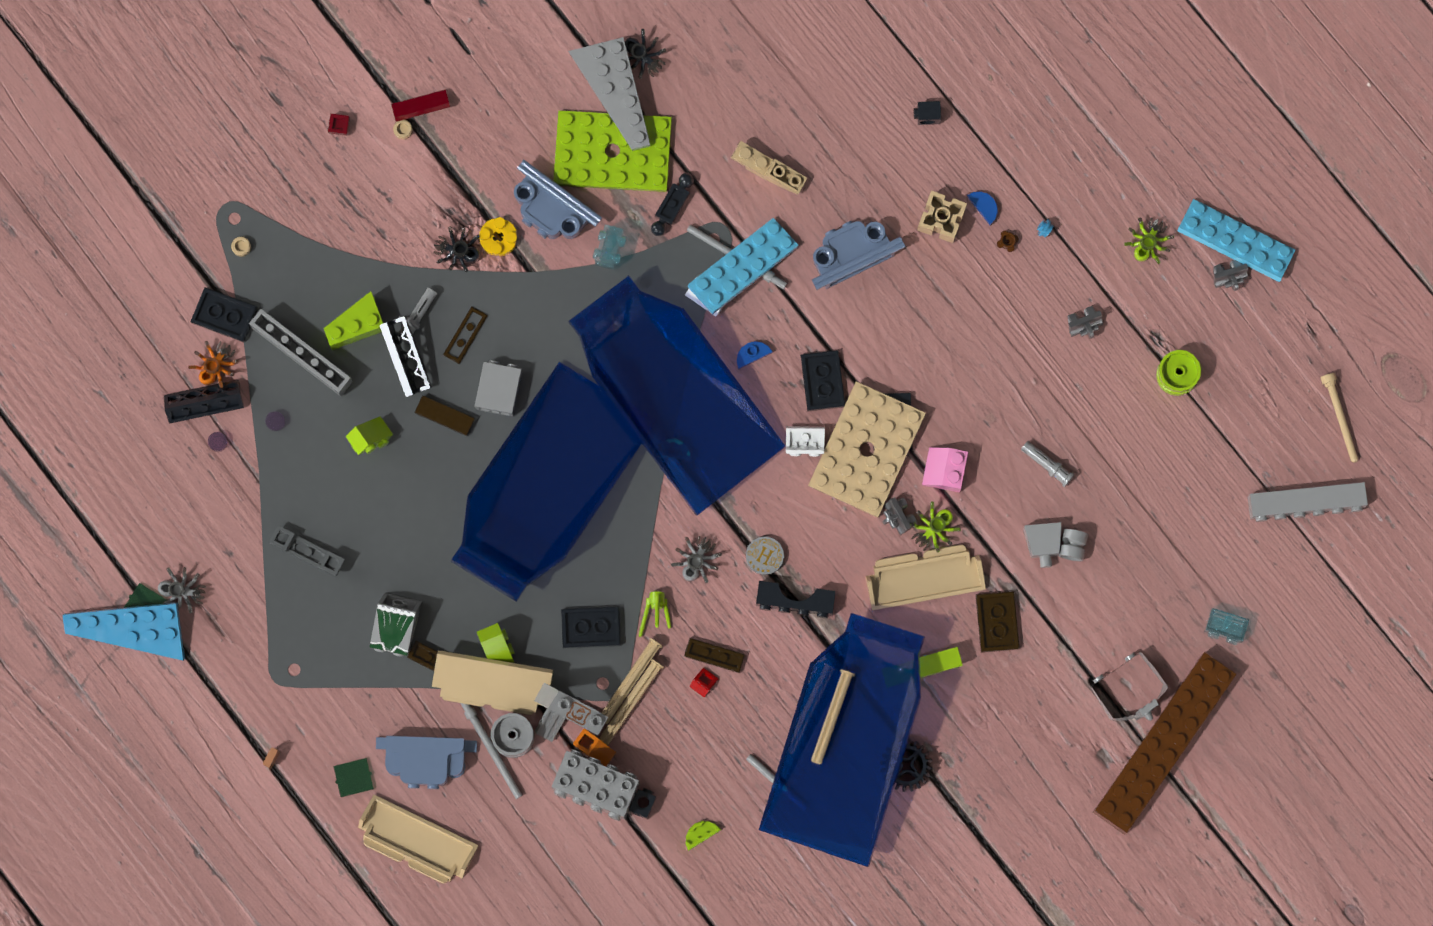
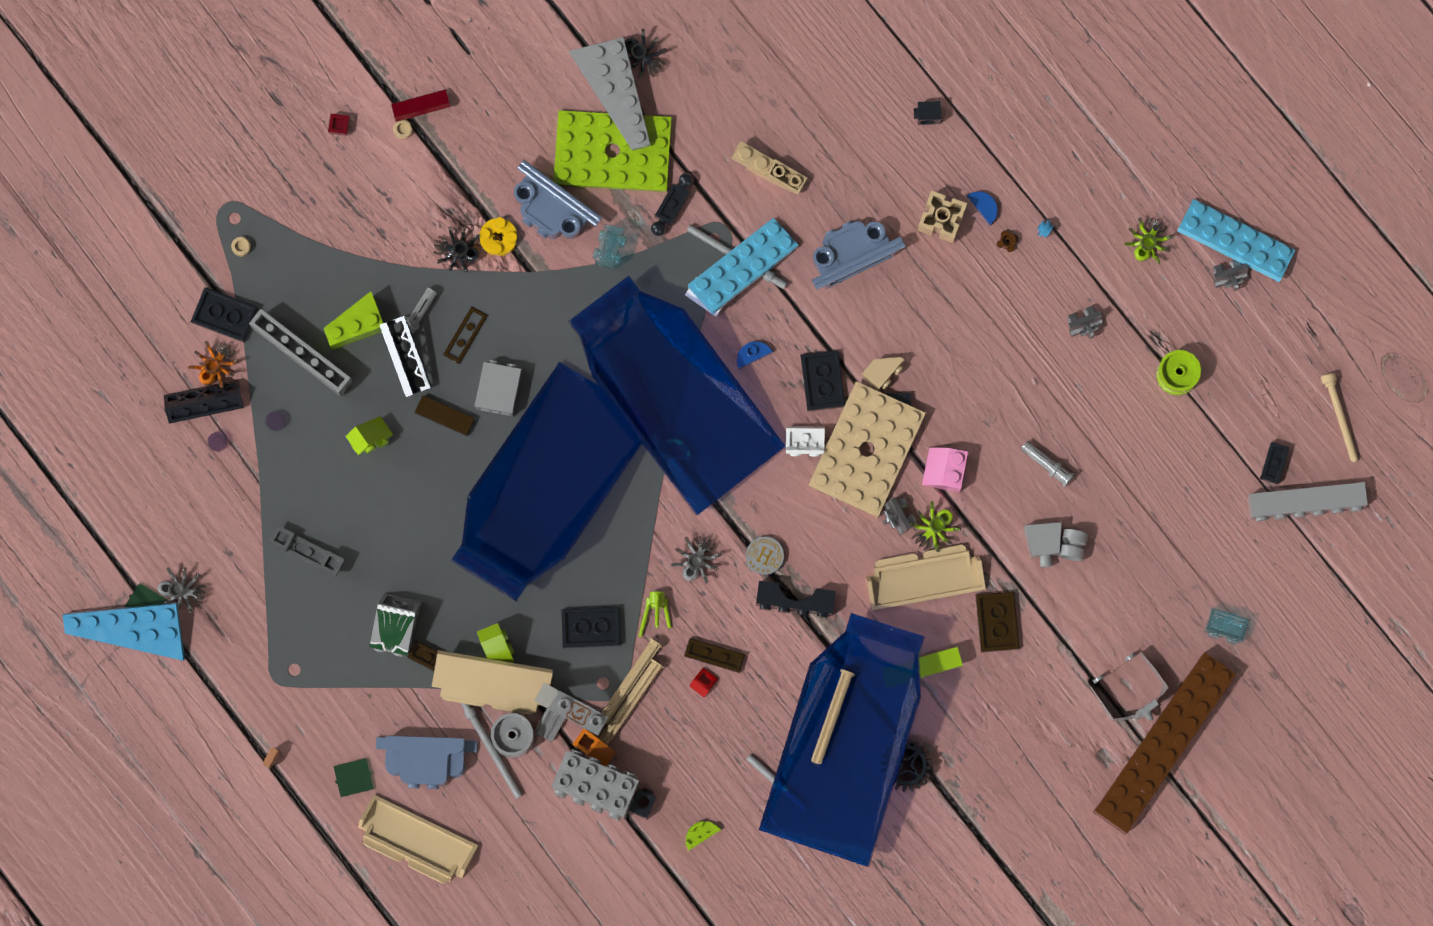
(881, 370): none -> tan slope
(1274, 463): none -> black plate

